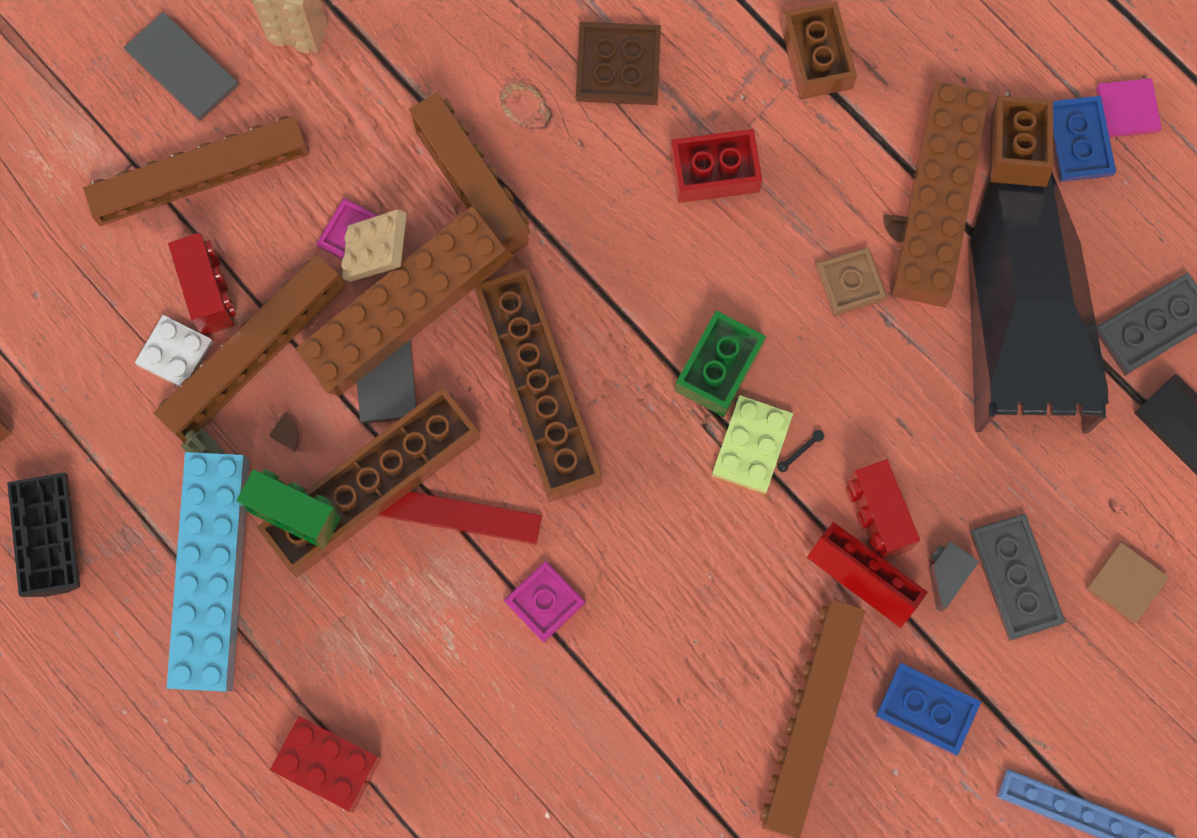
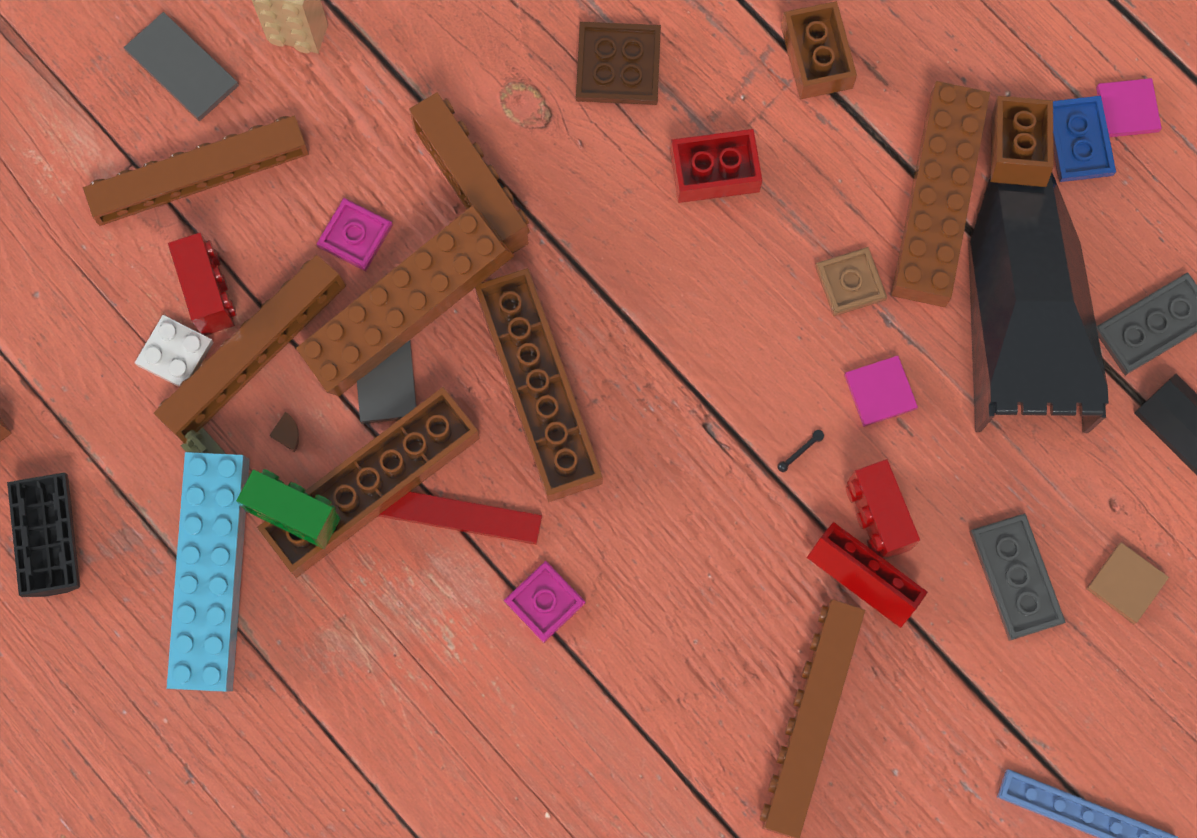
(325, 764): red brick -> none
(374, 246): tan plate -> none
(720, 363): green brick -> none
(752, 444): yellowish green plate -> none
(880, 391): none -> dark pink tile
(895, 226): reddish brown tile -> none
(928, 709): blue plate -> none
(949, 572): dark grey slope -> none

